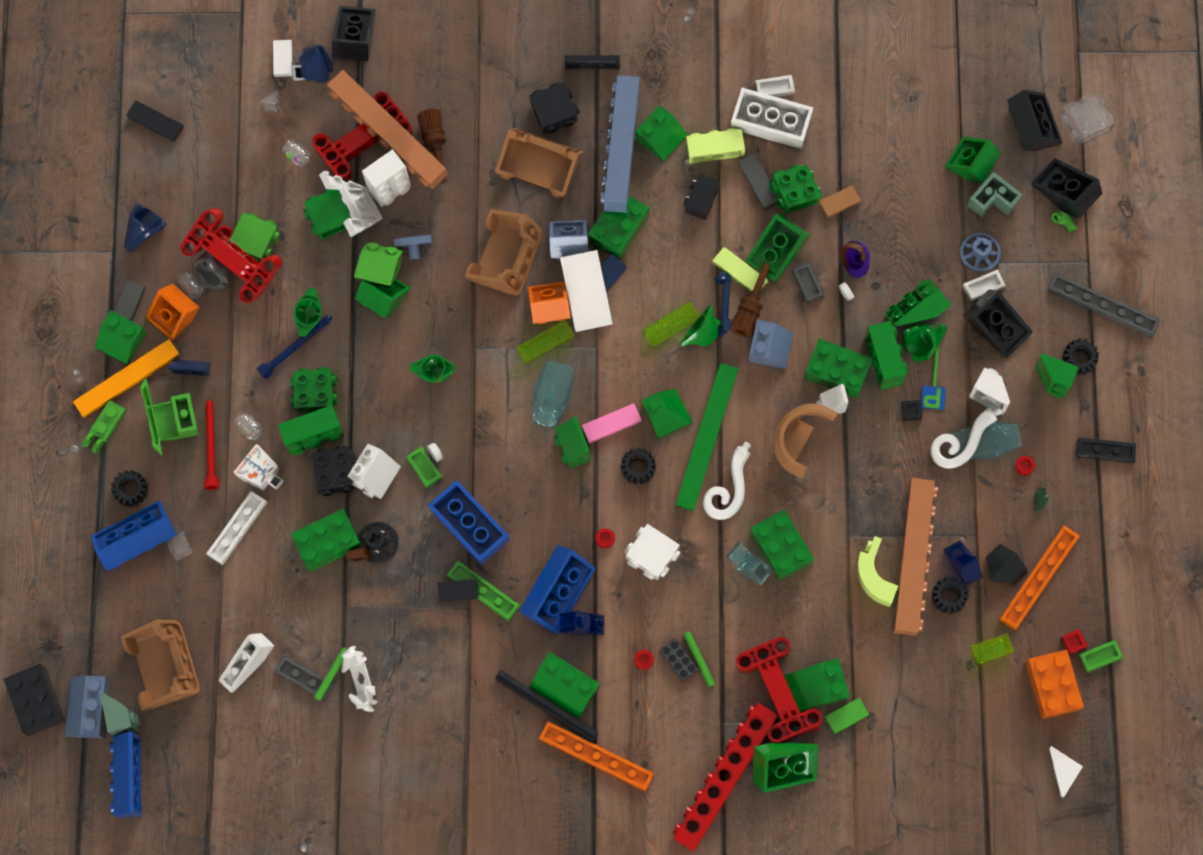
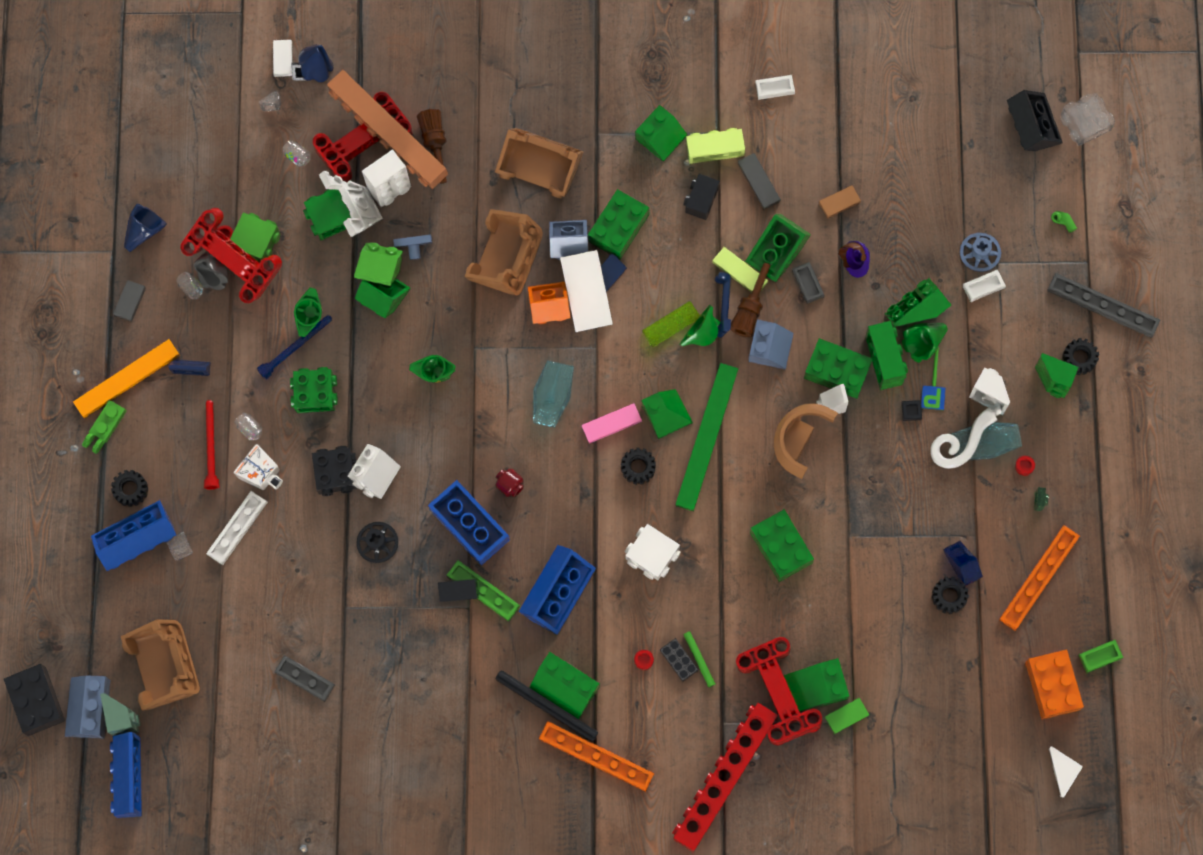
(119, 337): green slope -> none
(154, 121): black tile -> none
(169, 419): bright green piece -> none
(172, 311): orange slope -> none
(246, 660): white slope -> none
(311, 430): green brick -> none
(326, 540): green brick -> none
(330, 676): bright green bar -> none
(353, 33): black slope -> none
(355, 663): white piece -> none
(358, 554): reddish brown tile -> none
(424, 467): bright green tile -> none
(435, 452): white tile -> none
(509, 482): none -> dark red head
(545, 342): clear neon green plate -> none
(554, 107): black brick -> none
(572, 443): green slope -> none
(581, 623): clear blue slope -> none
(592, 61): black tile -> none
(605, 538): red tile -> none
(621, 144): sand blue brick -> none
(738, 461): white plant -> none
(748, 565): clear light blue brick -> none
(772, 118): white brick -> none
(784, 765): green slope -> none
(794, 188): green brick -> none
(846, 292): white tile -> none
(871, 582): yellowish green arch -> none
(914, 556): nougat brick -> none
(973, 159): green slope -> none
(991, 649): clear neon green plate -> none
(994, 192): sand green brick -> none
(998, 322): black slope -> none
(1005, 565): black slope -> none
(1068, 187): black slope -> none
(1074, 642): red tile -> none
(1106, 450): black tile -> none

